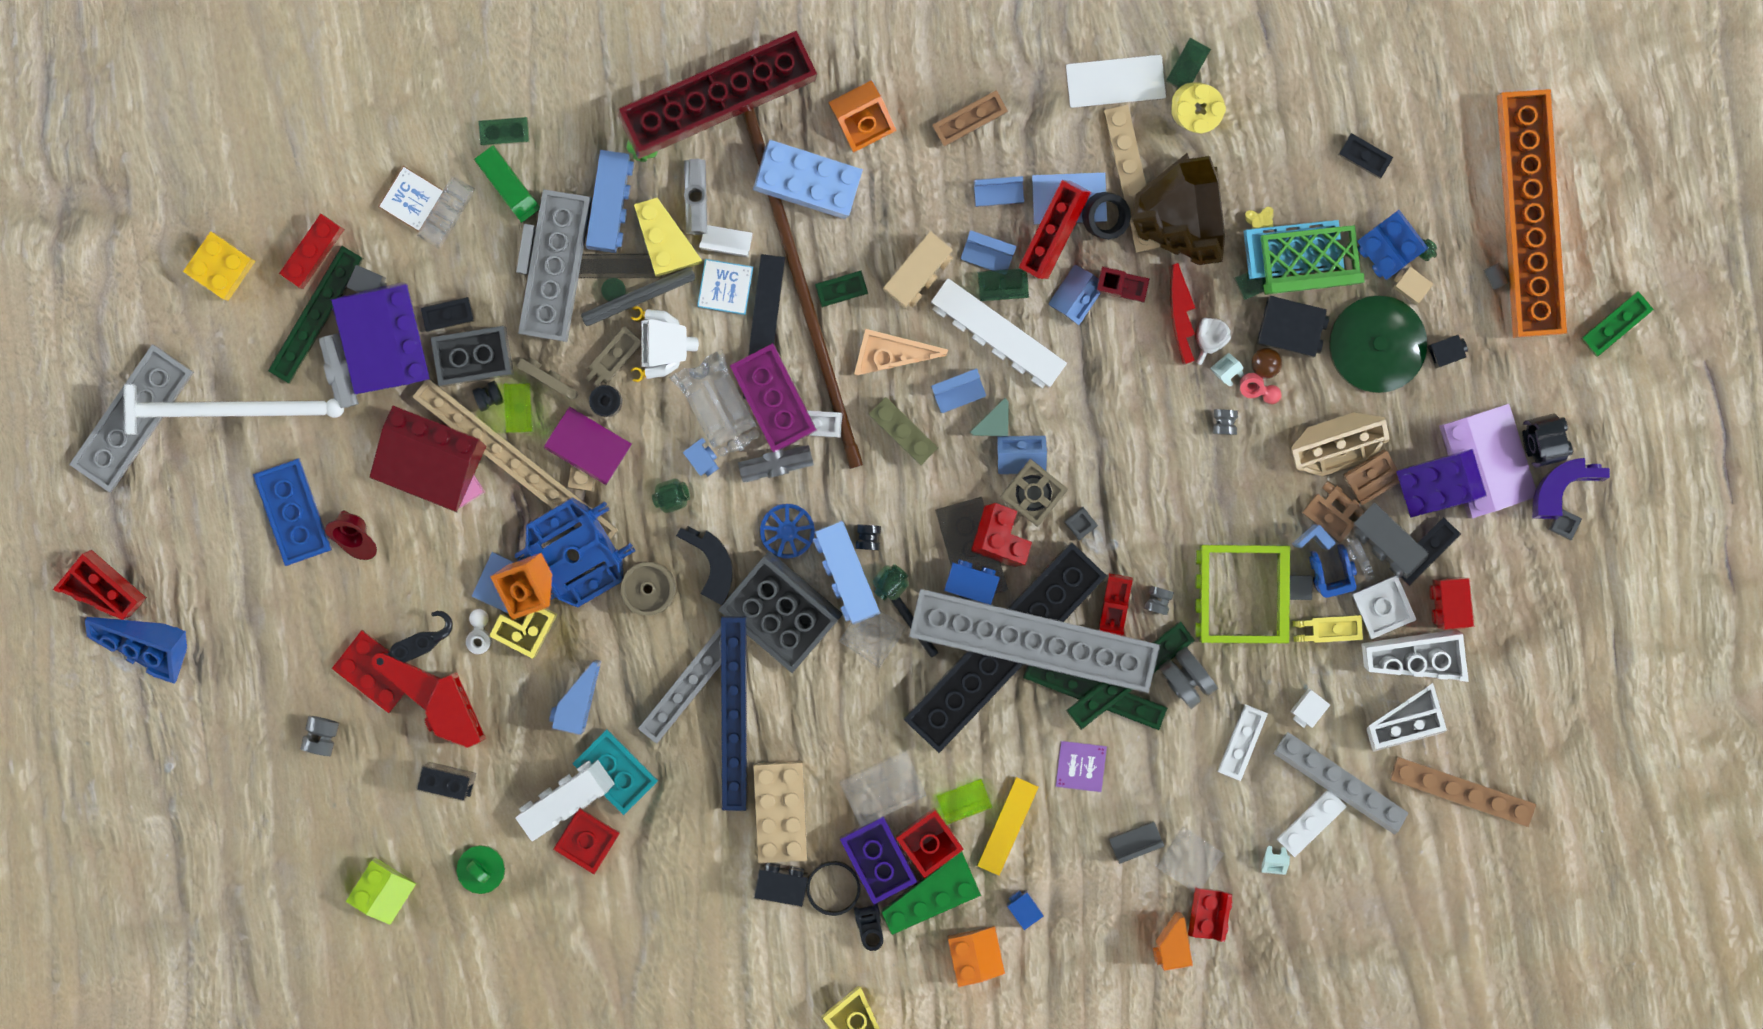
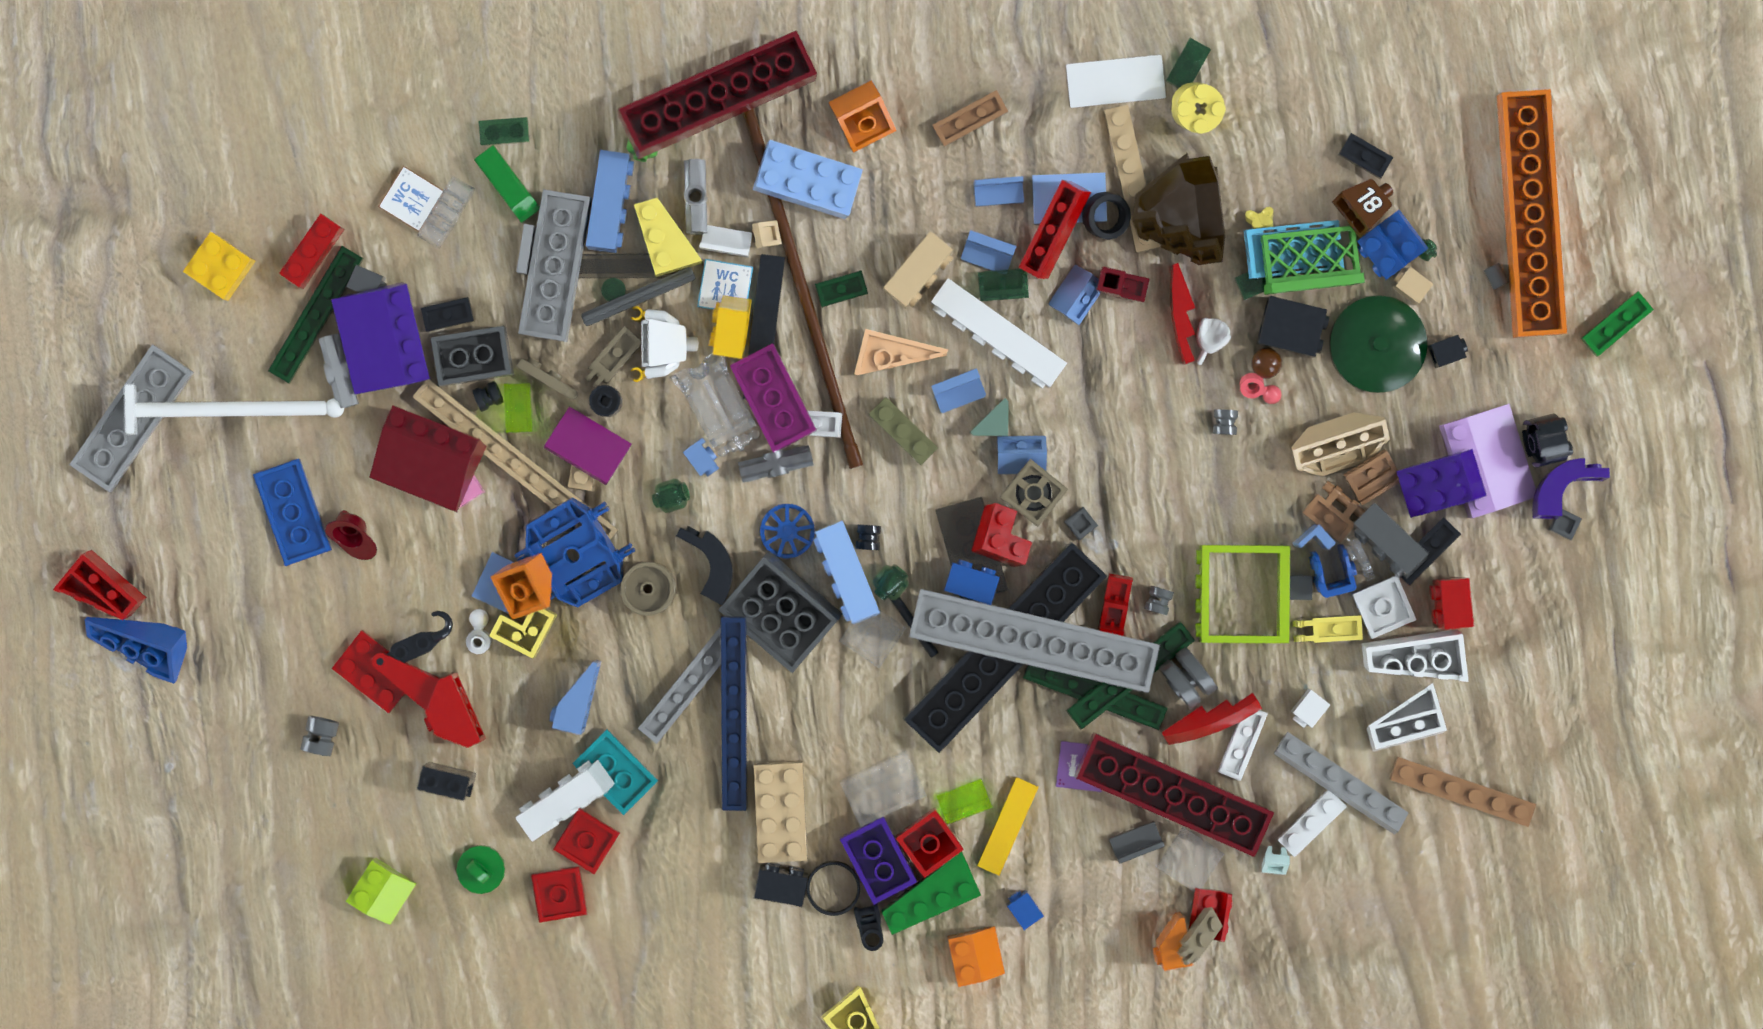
(559, 894): none -> red tile
(731, 330): none -> yellow brick
(766, 234): none -> tan tile
(1174, 794): none -> dark red brick
(1199, 936): none -> dark tan hinge
(1203, 723): none -> red slope
(1227, 368): light aqua tile -> none
(1364, 205): none -> reddish brown torso

